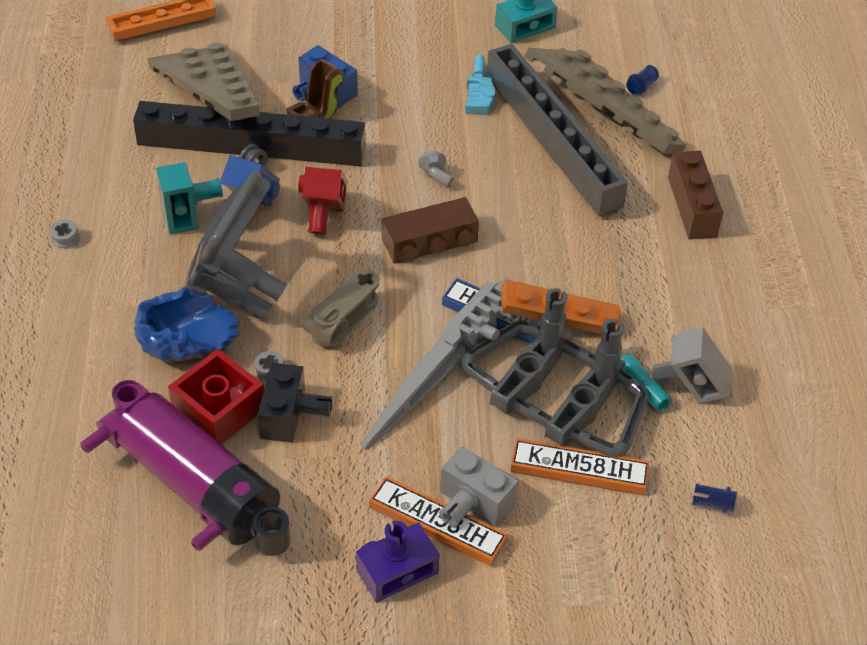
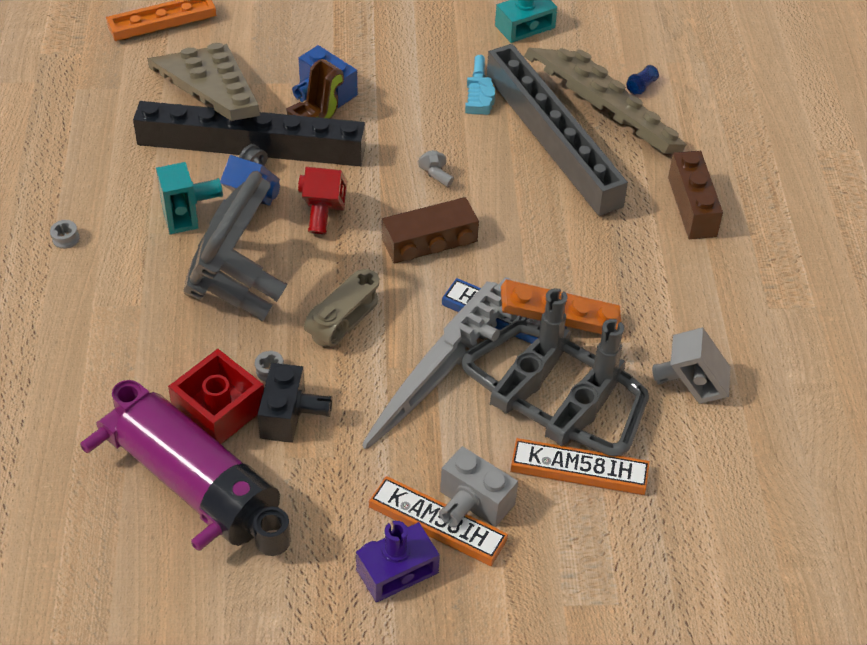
(183, 326): blue hair -> none
(657, 395): teal piece -> none
(717, 497): clear blue pin -> none

